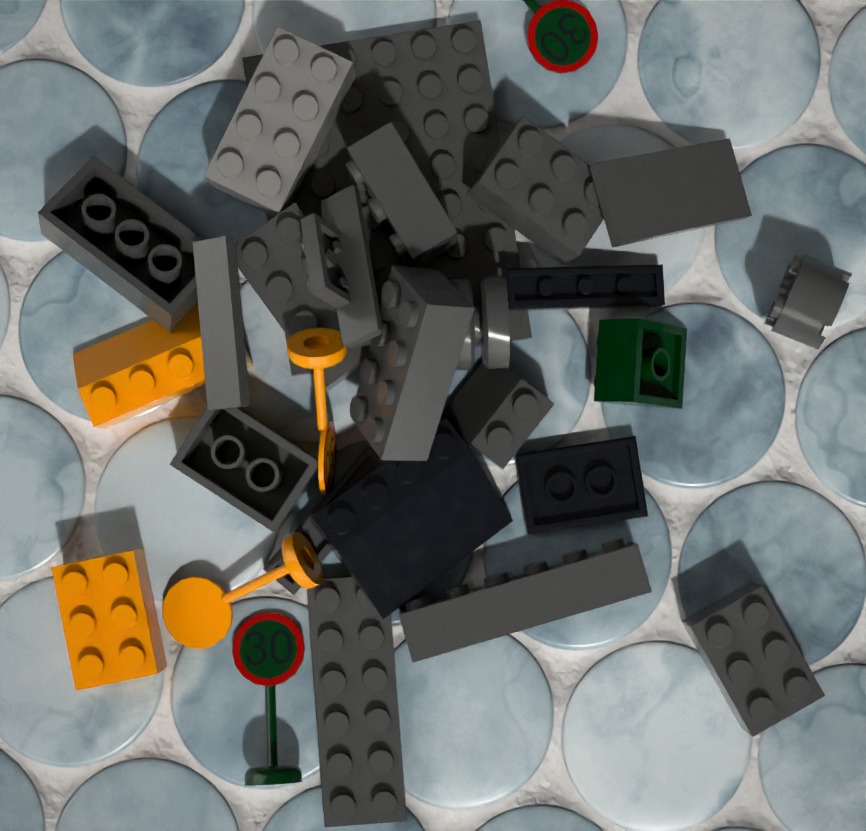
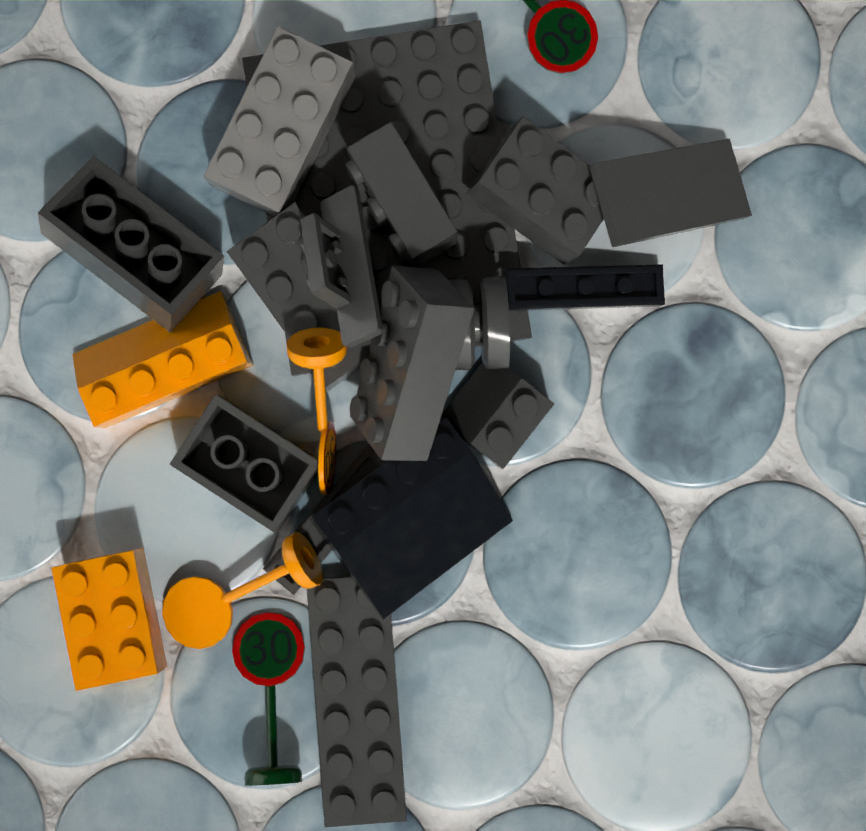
(221, 323): dark grey tile -> none
(524, 600): dark grey brick -> none
(581, 485): black tile -> none
(640, 363): dark green slope -> none
(753, 658): dark grey brick -> none
(810, 300): dark grey brick -> none

